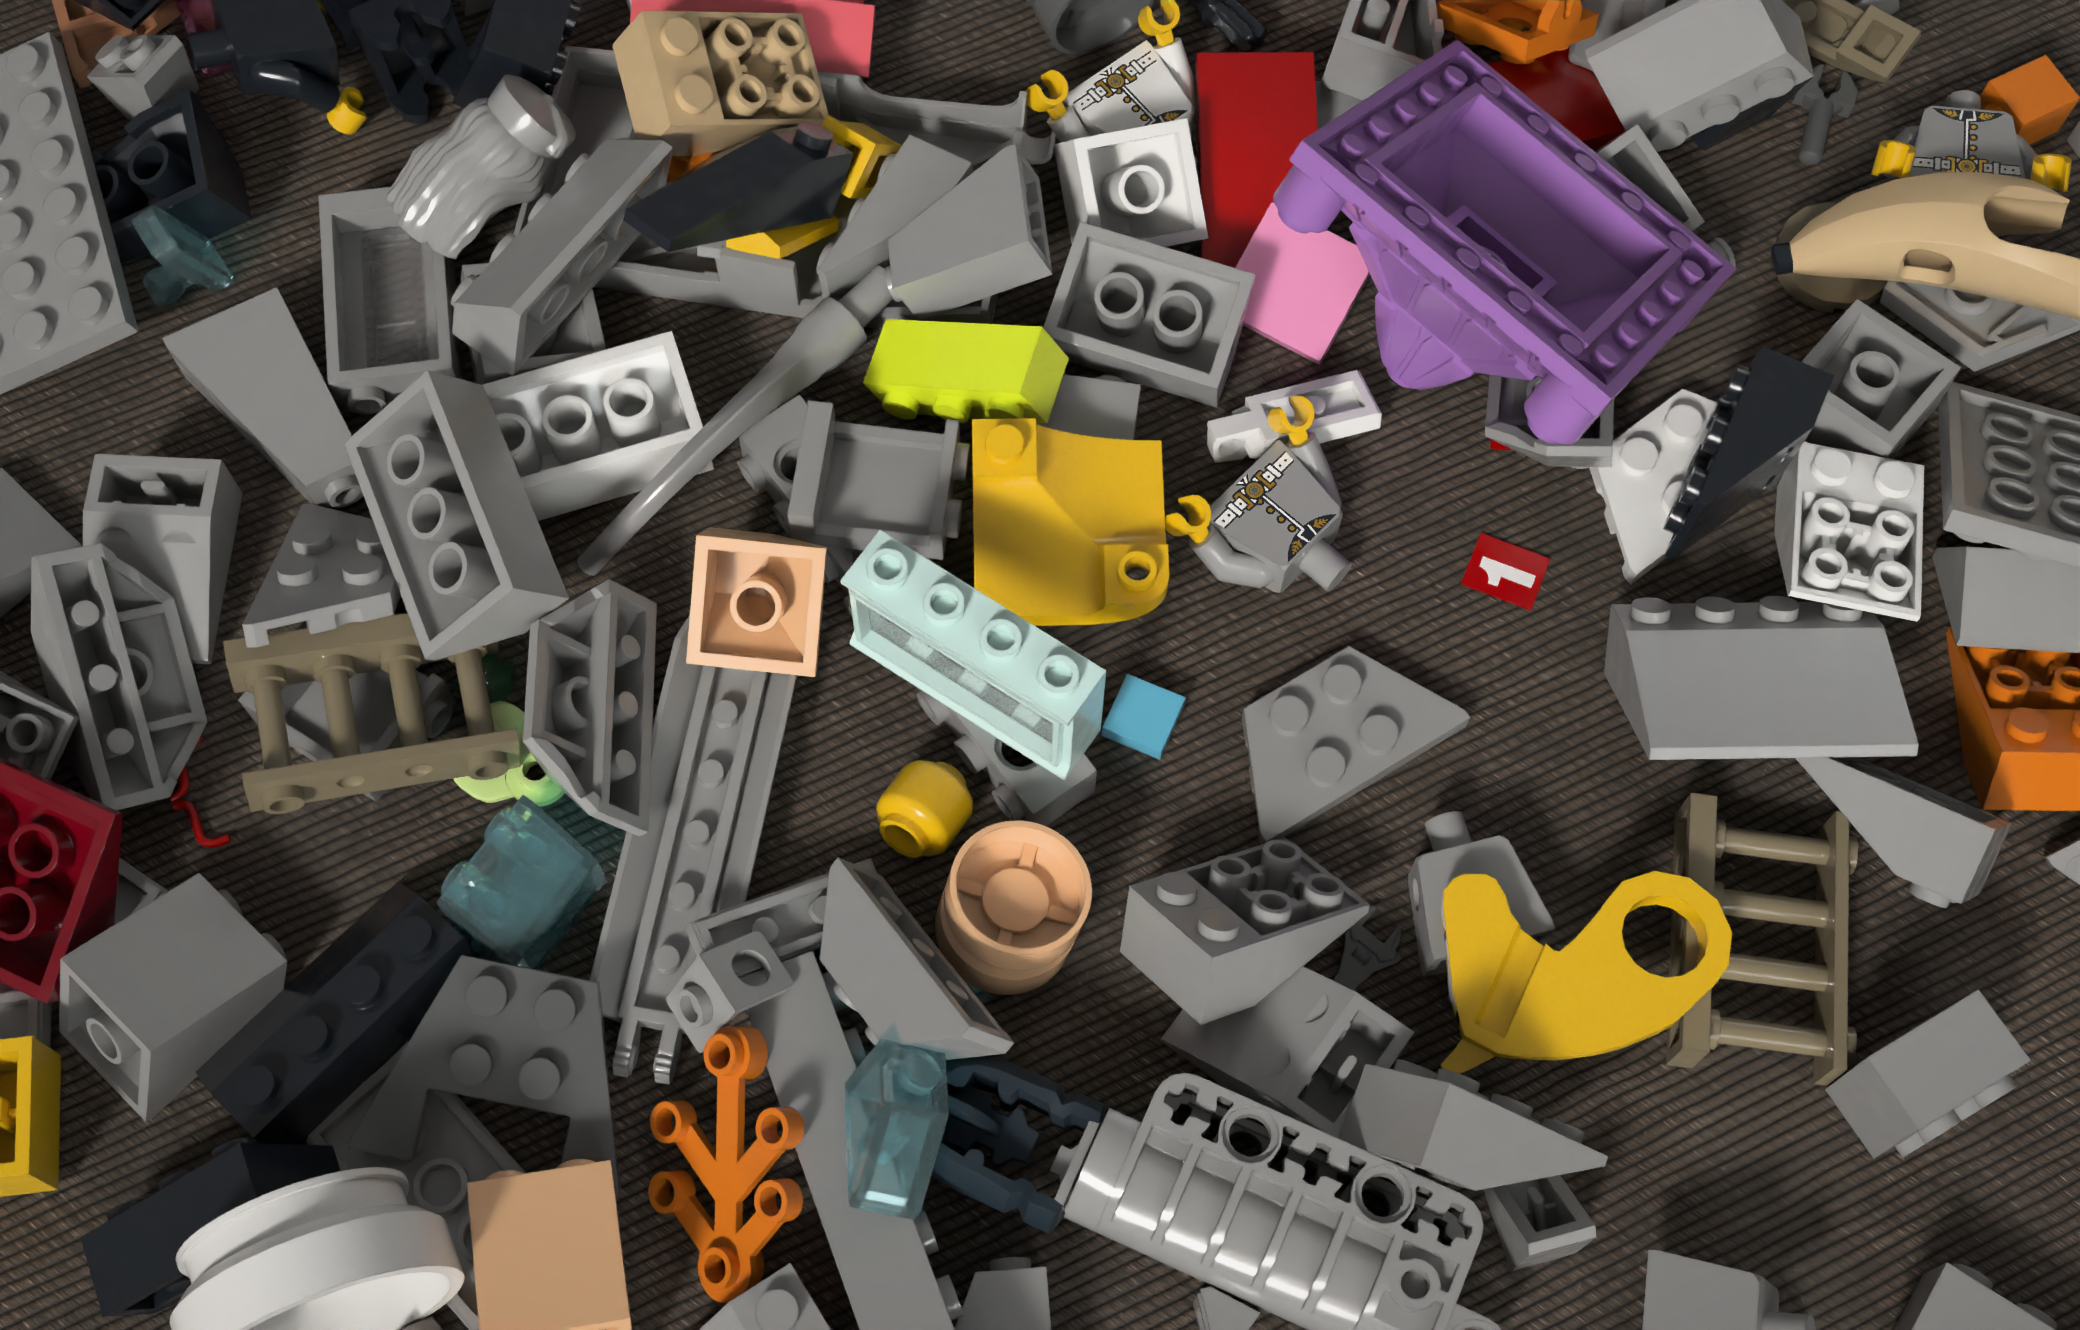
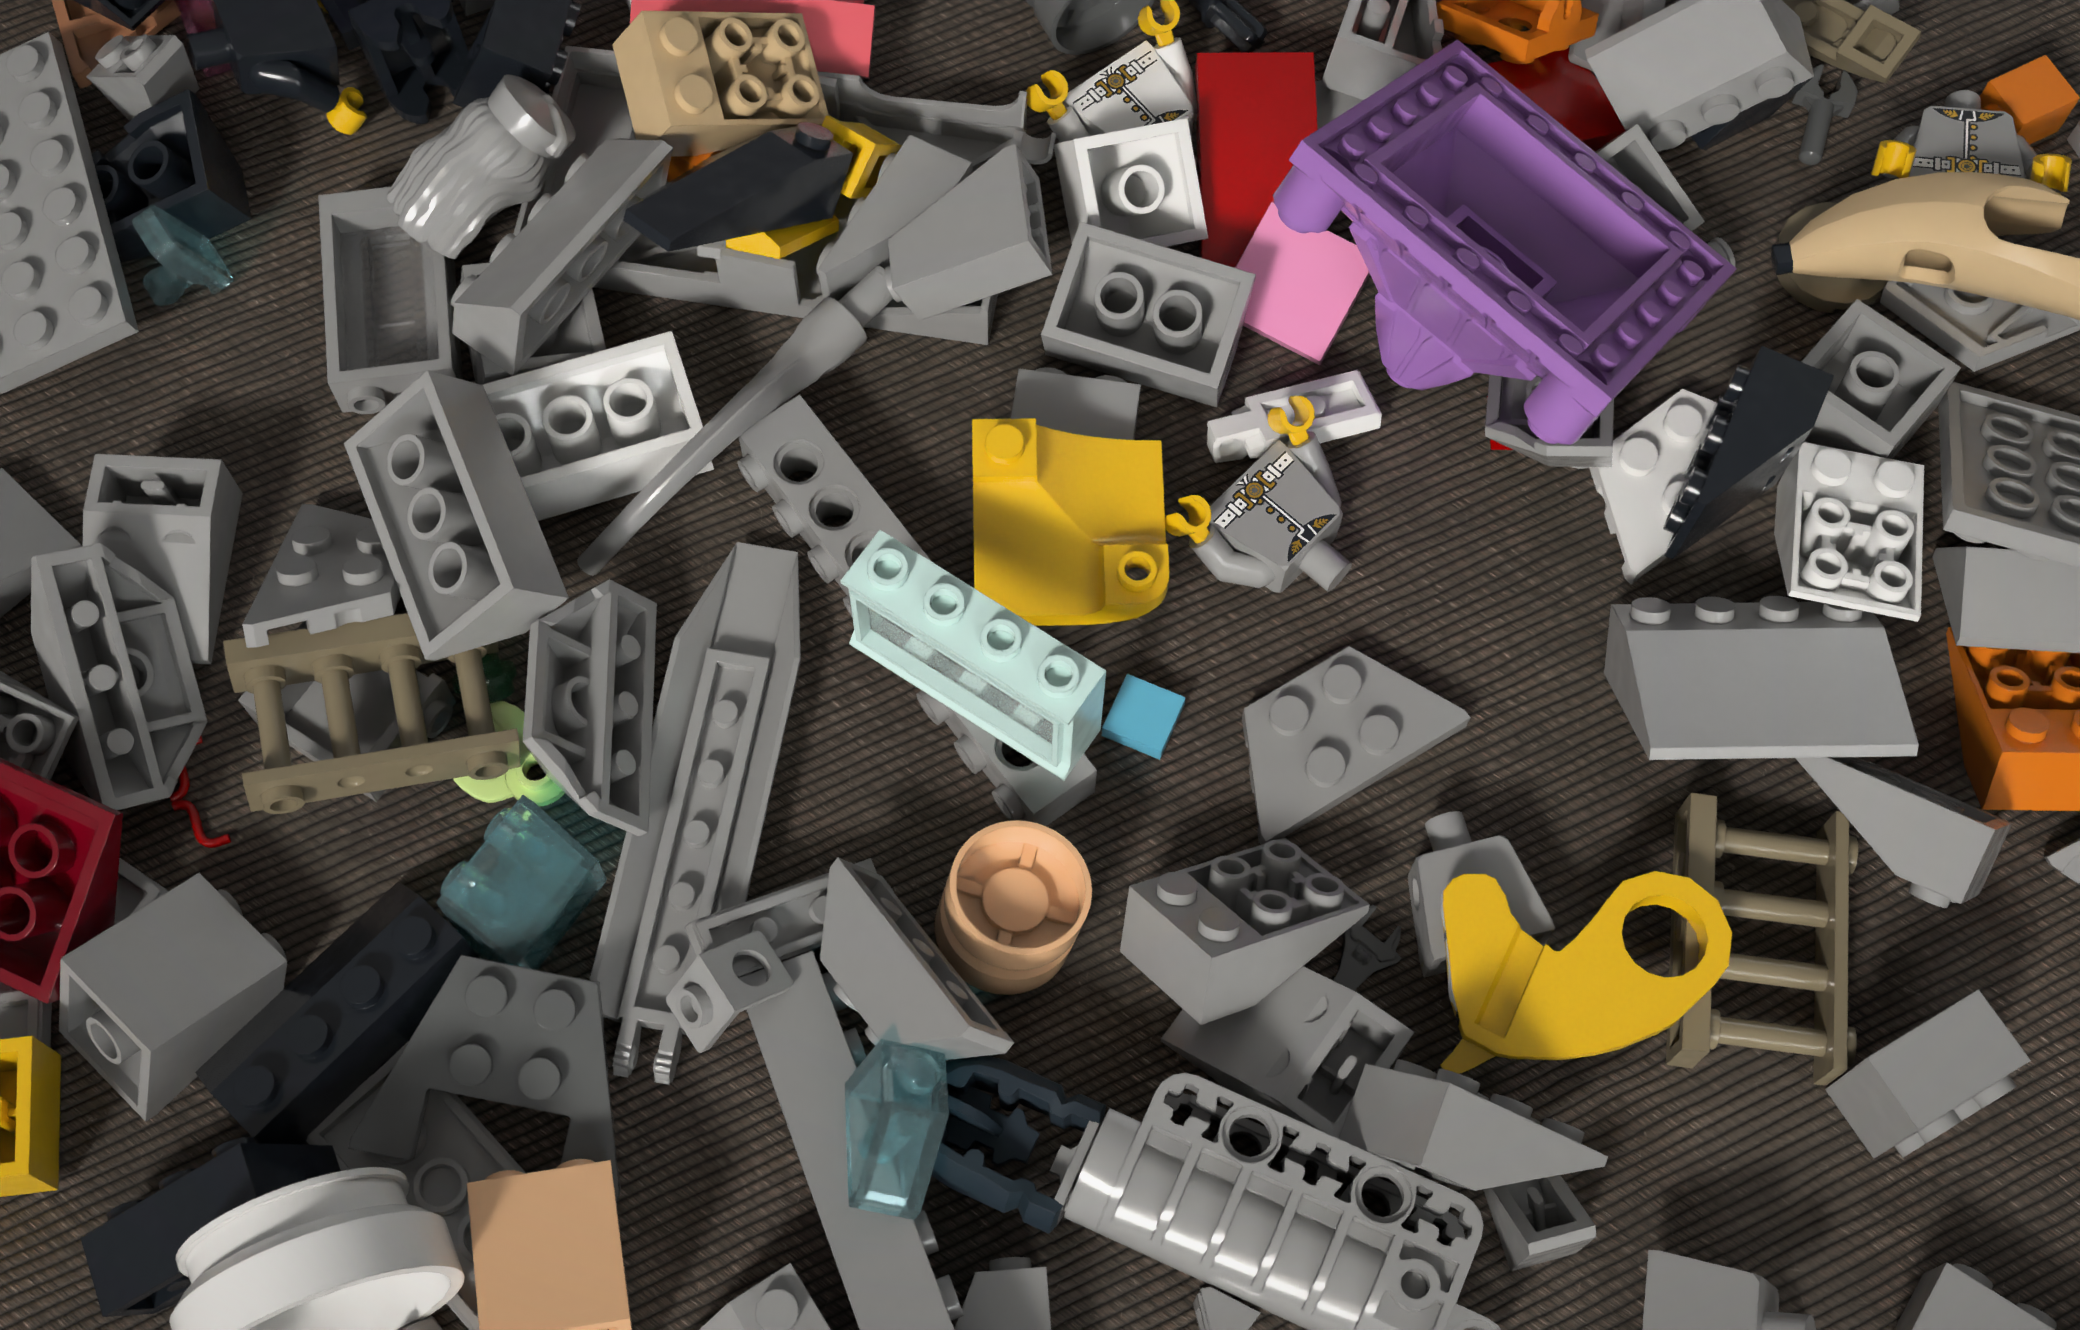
(270, 389): light grey slope -> none
(729, 1251): orange plant -> none
(756, 602): light nougat slope -> none
(876, 479): light grey panel -> none
(924, 808): yellow head -> none
(965, 370): neon yellow brick -> none
(1505, 571): red sticker -> none

